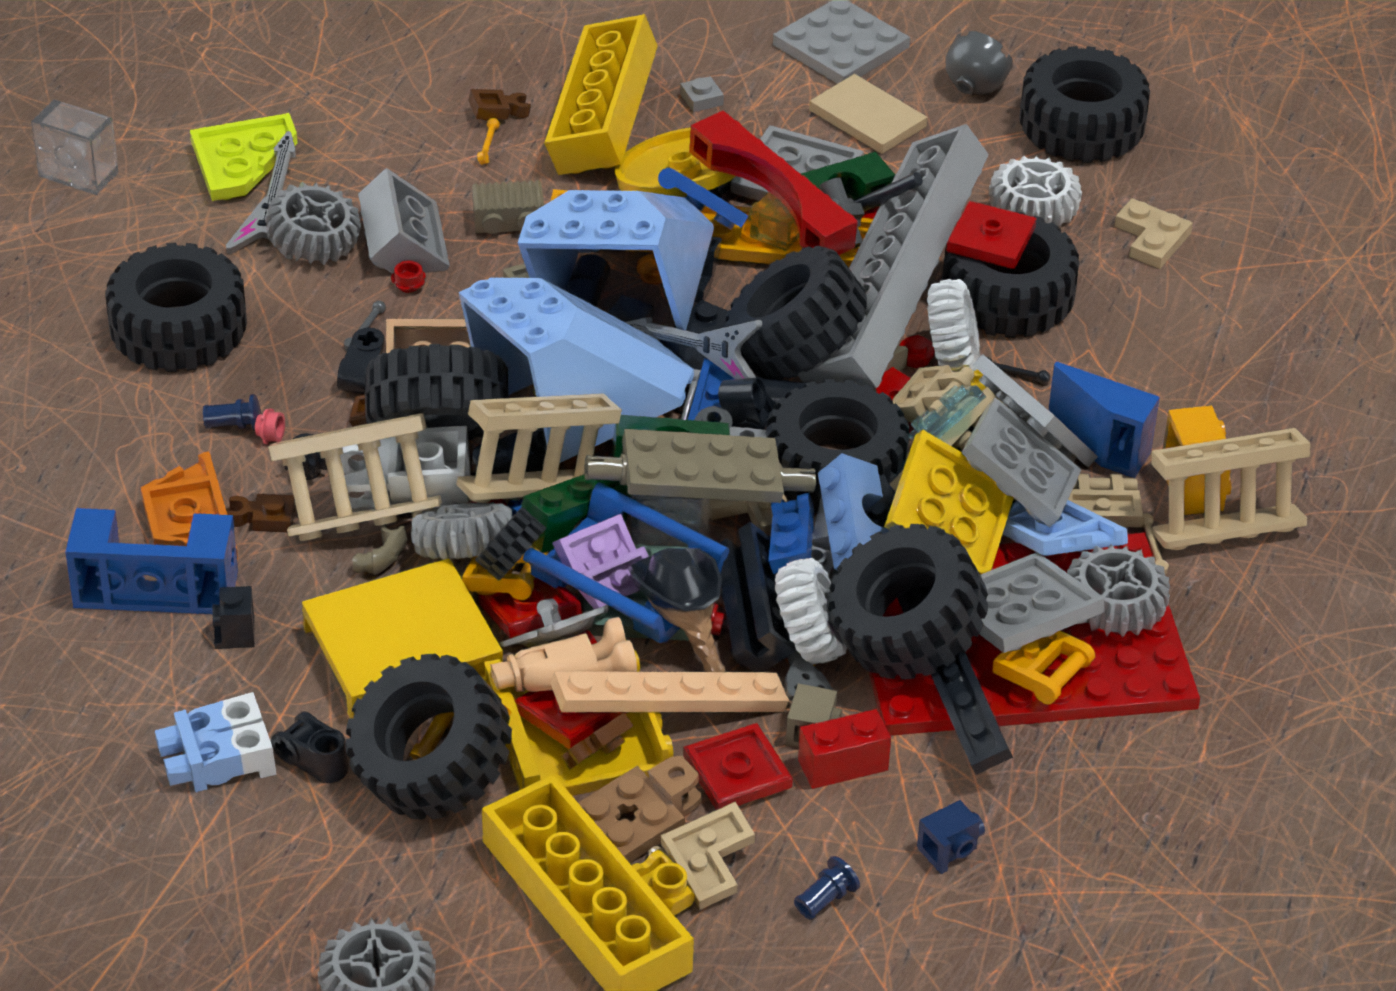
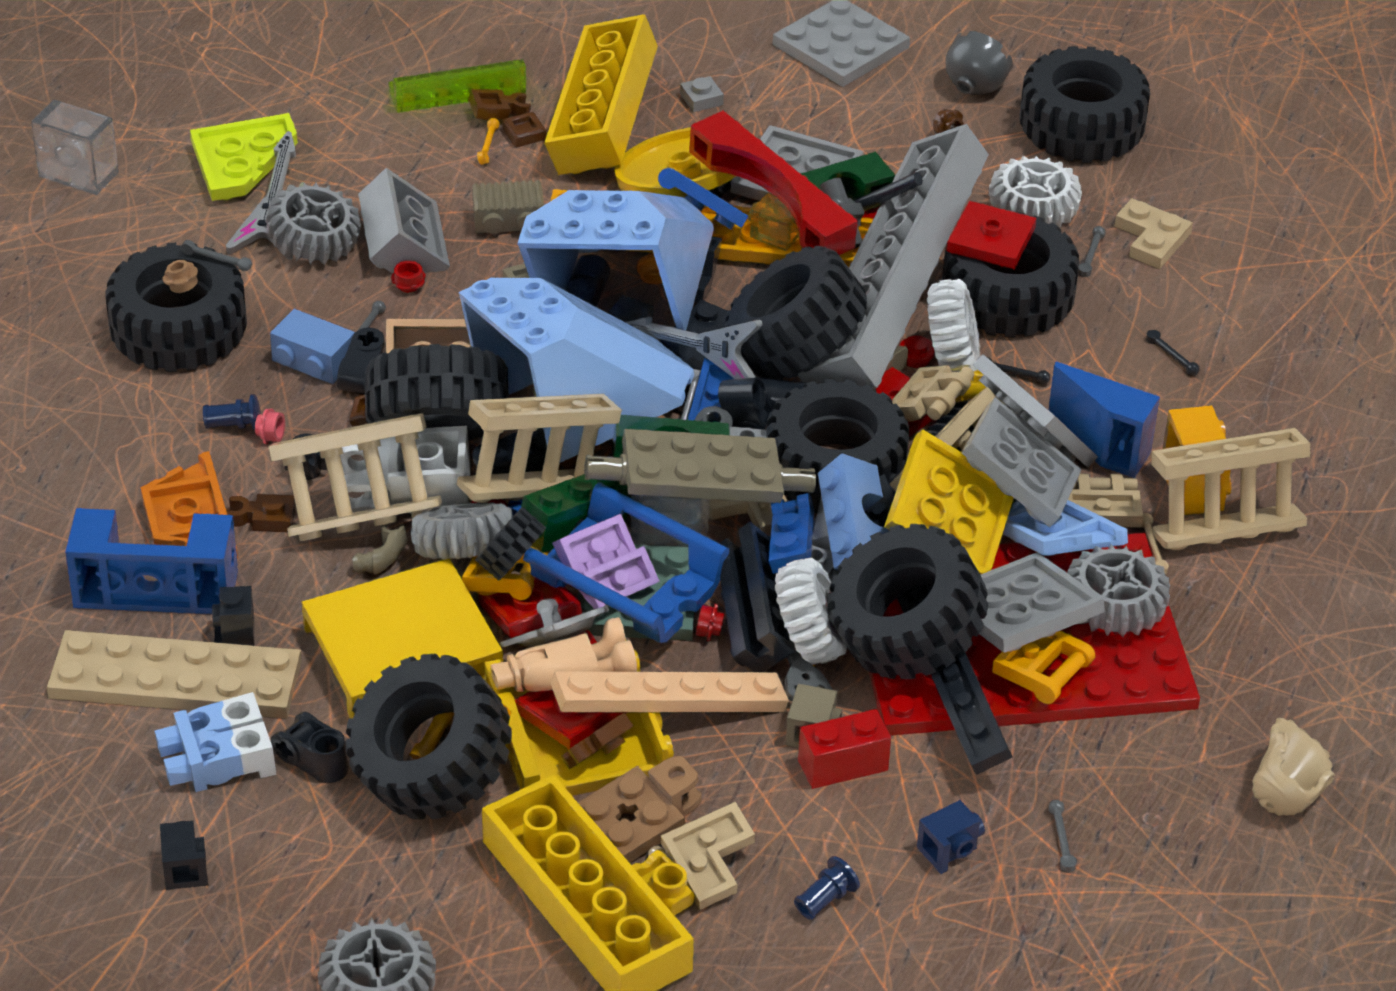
(171, 672): none -> tan plate
(180, 276): none -> medium nougat plate
(182, 856): none -> black brick
(188, 248): none -> dark grey hinge
(310, 345): none -> medium blue brick
(454, 85): none -> clear neon green fence
(524, 129): none -> reddish brown tile
(683, 590): black hat -> none
(738, 766): red plate -> none
(868, 113): tan tile -> none
(947, 120): none -> reddish brown plate
(955, 405): clear light blue plate -> none
(1067, 861): none -> dark grey hinge
(1085, 268): none -> dark grey hinge
(1153, 337): none -> black hinge
(1291, 771): none -> tan piece

